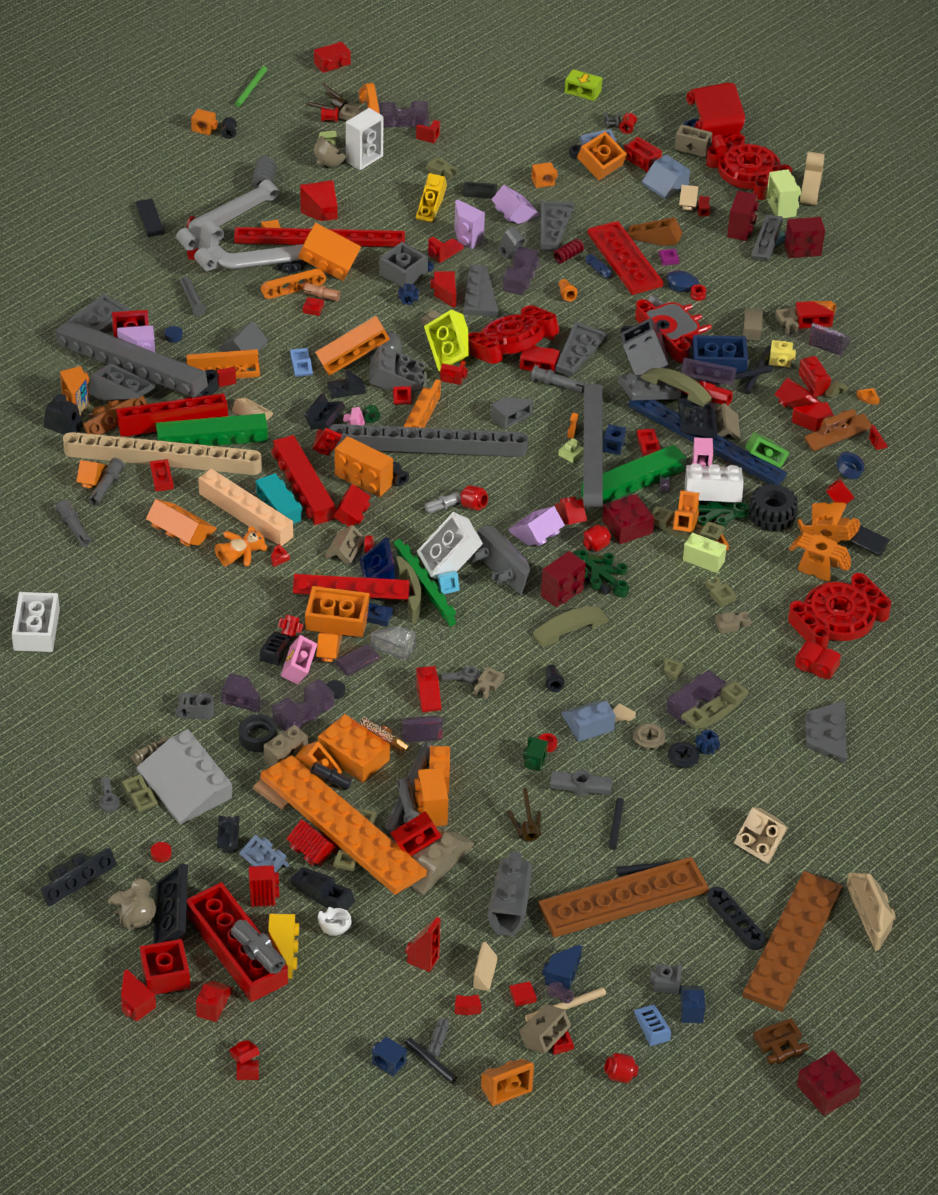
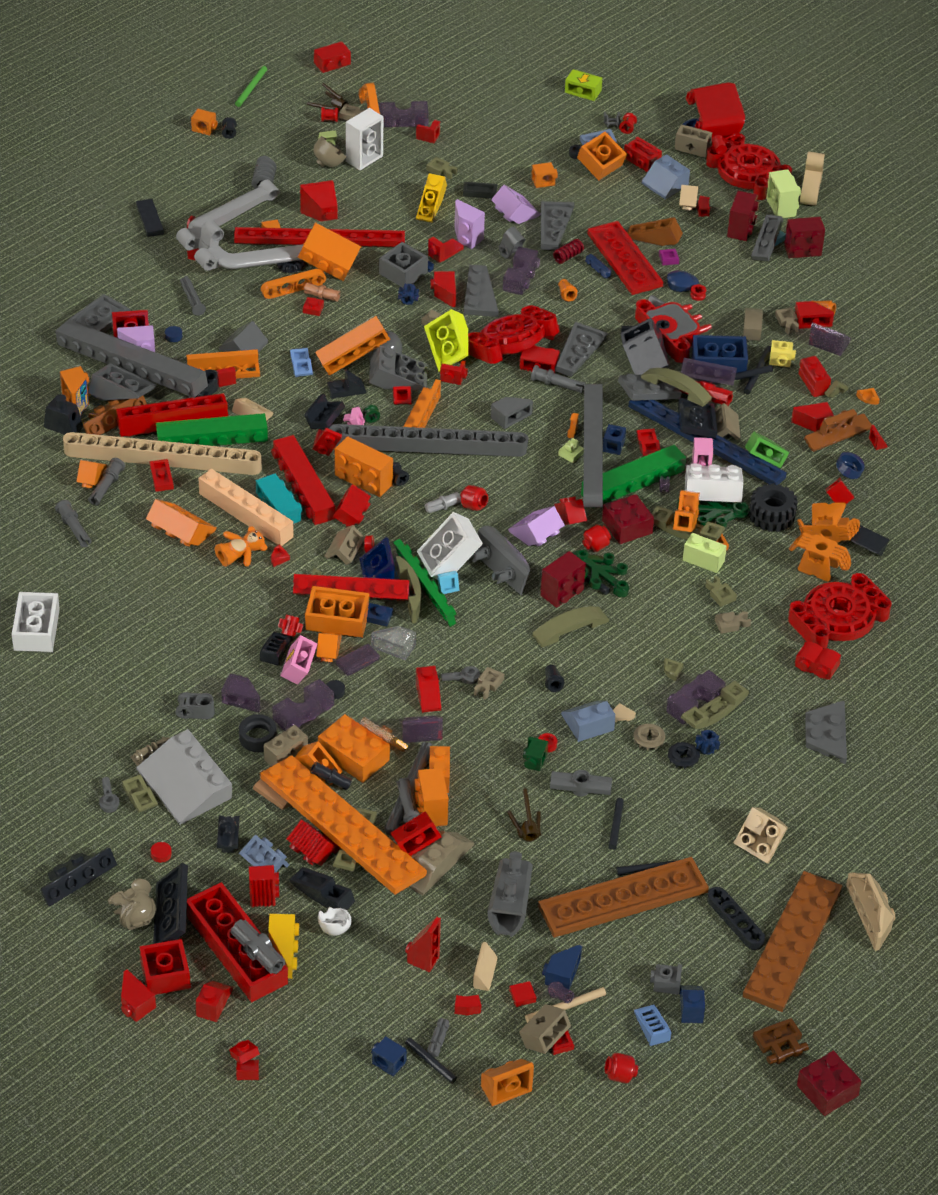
(794, 395): red slope -> none

